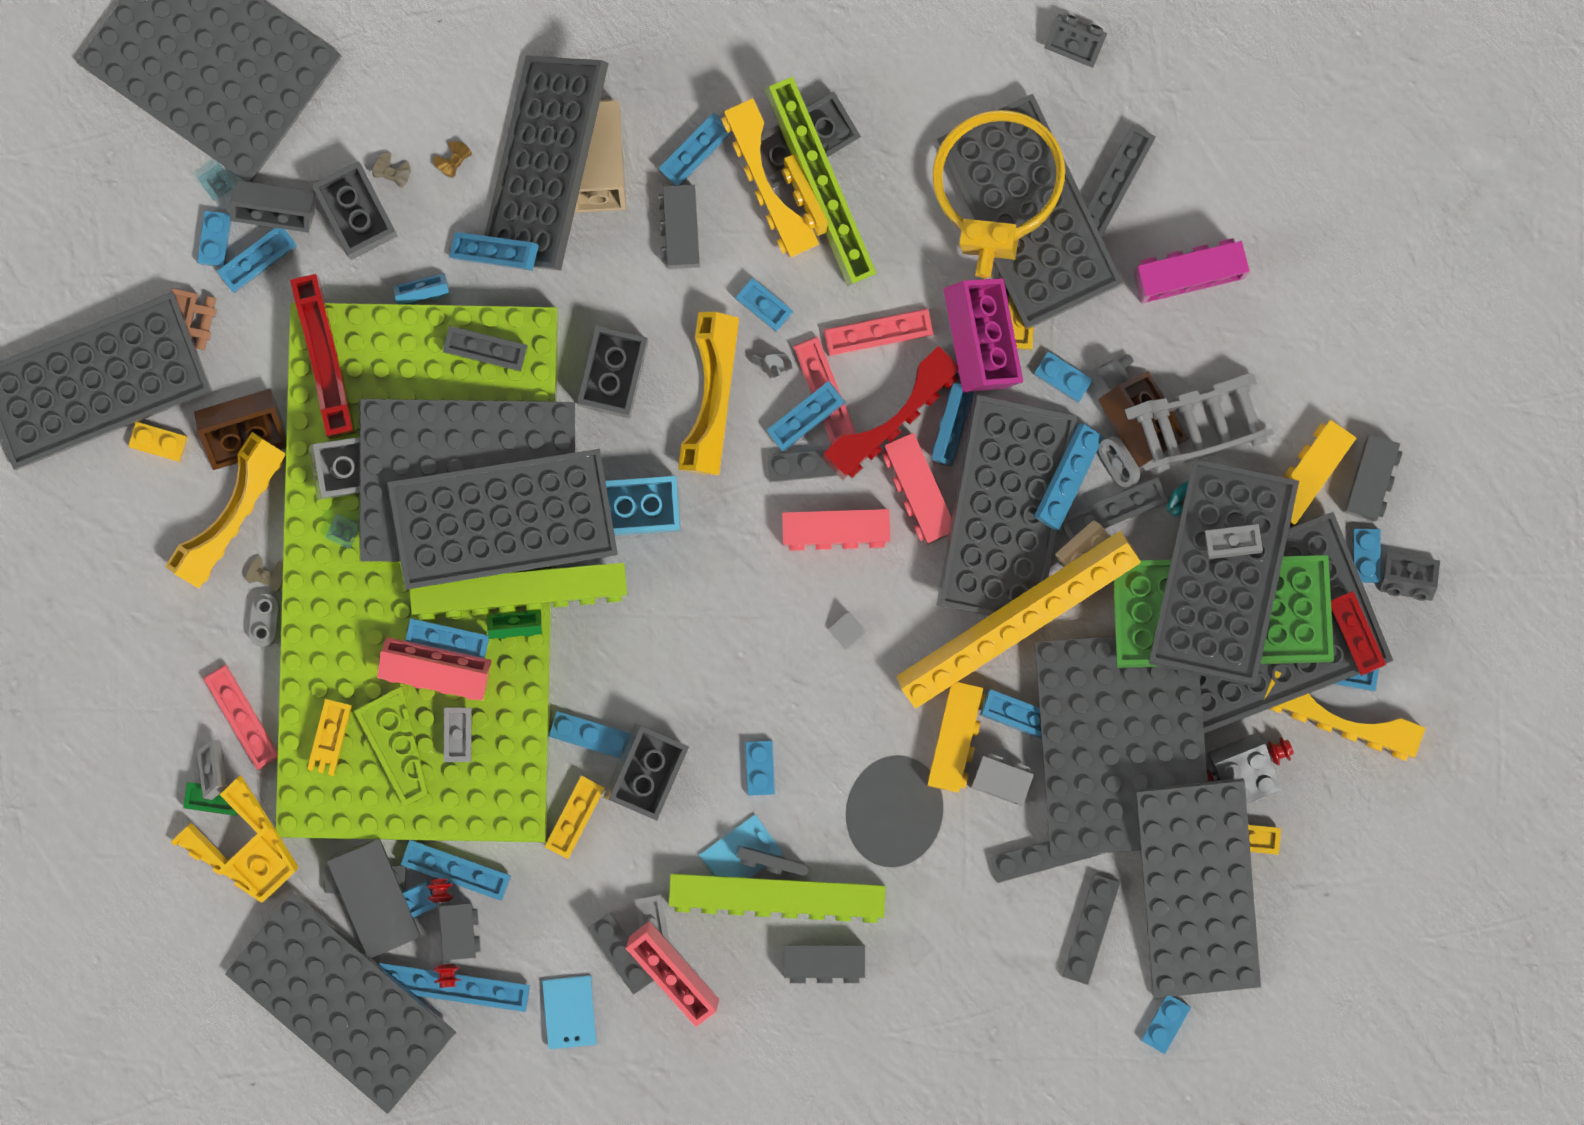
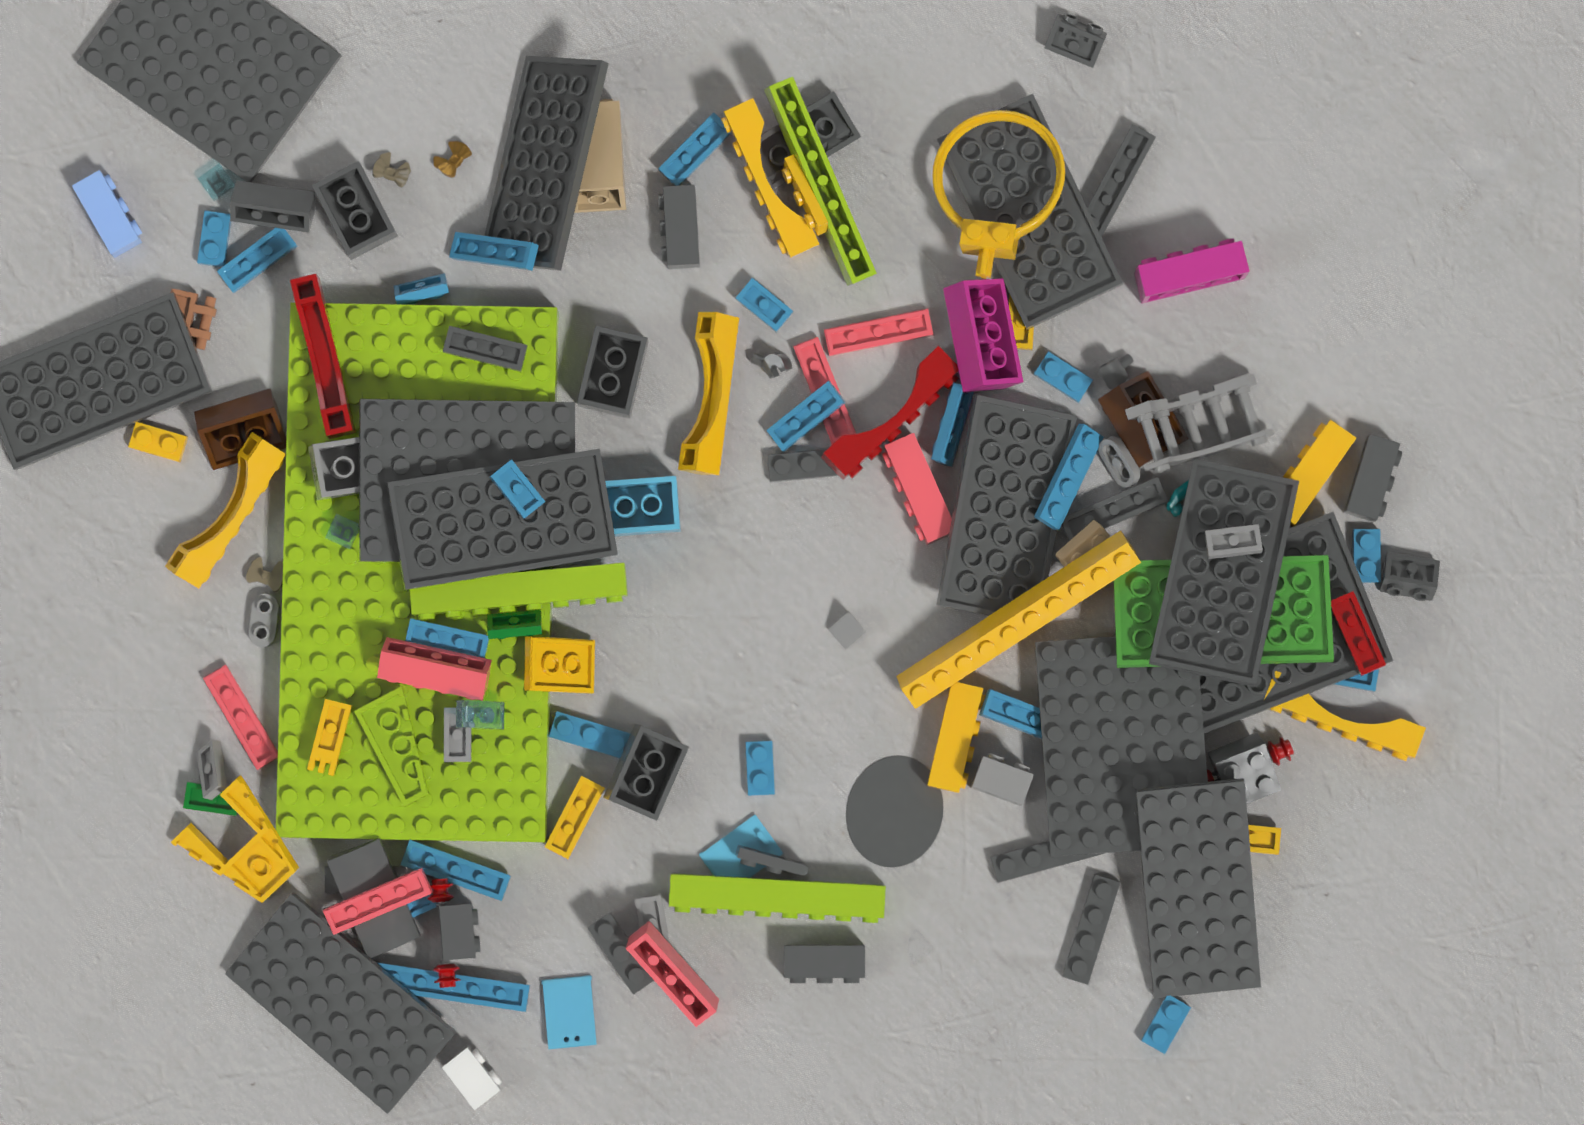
(108, 213): none -> light blue brick
(377, 901): none -> coral tile
(472, 1077): none -> white brick
(479, 714): none -> clear light blue plate
(517, 489): none -> dark azure plate
(559, 665): none -> yellow tile
(836, 528): coral brick -> none

